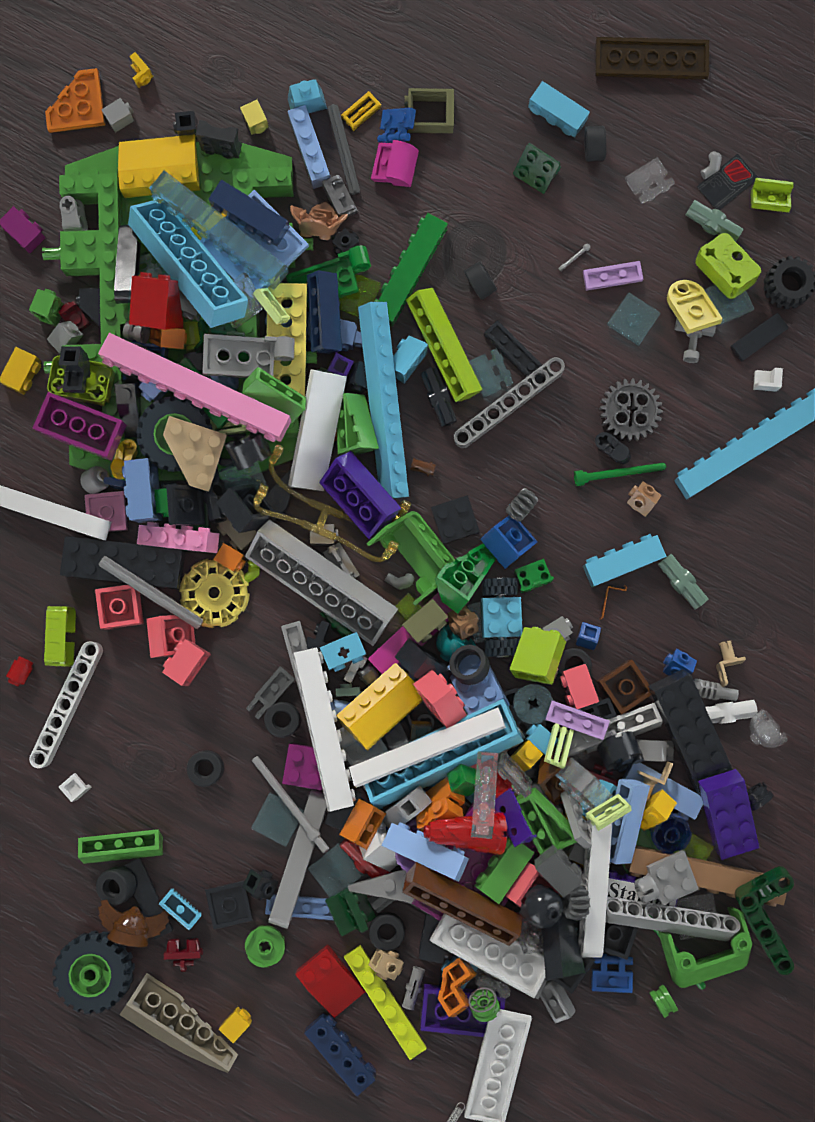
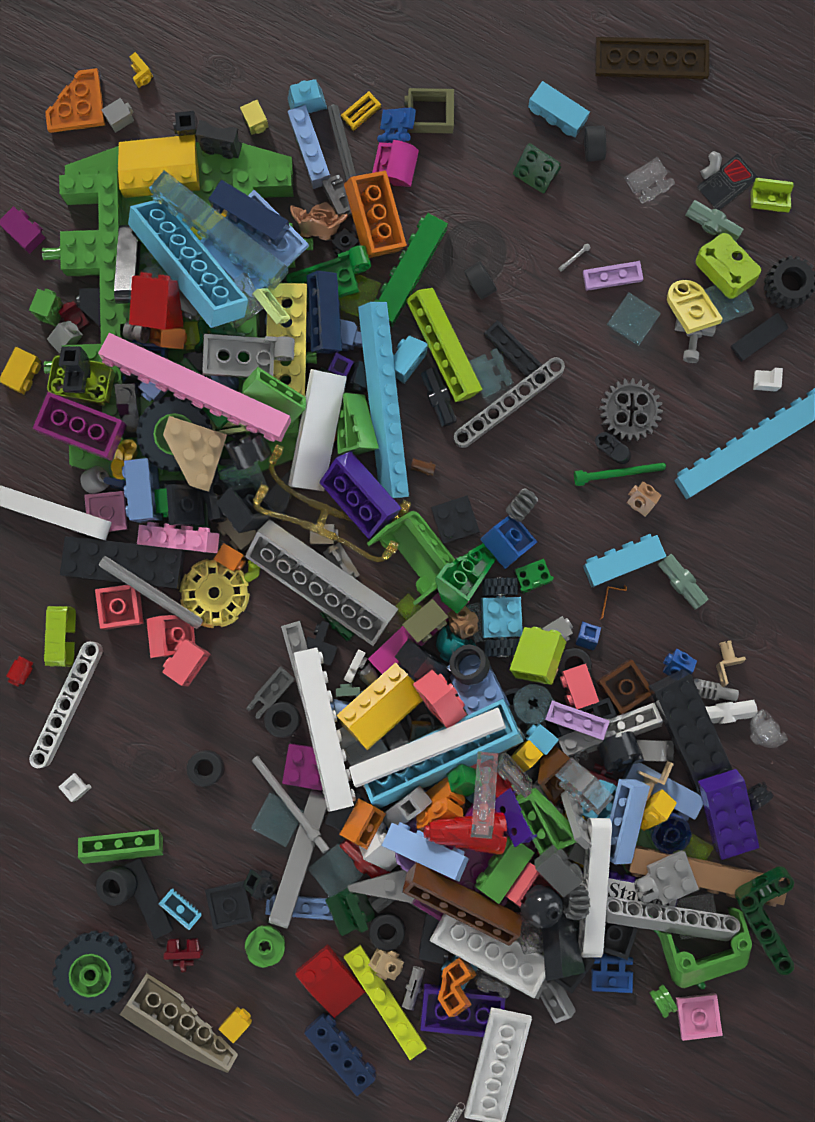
(73, 216): light grey piece -> none
(131, 926): reddish brown helmet -> none
(332, 650): medium azure brick -> none
(375, 213): none -> orange brick
(400, 583): light grey arm -> none
(478, 999): bright green wheel -> none
(563, 731): yellowish green tile -> none
(611, 813): yellowish green tile -> none
(699, 1016): none -> bright pink plate

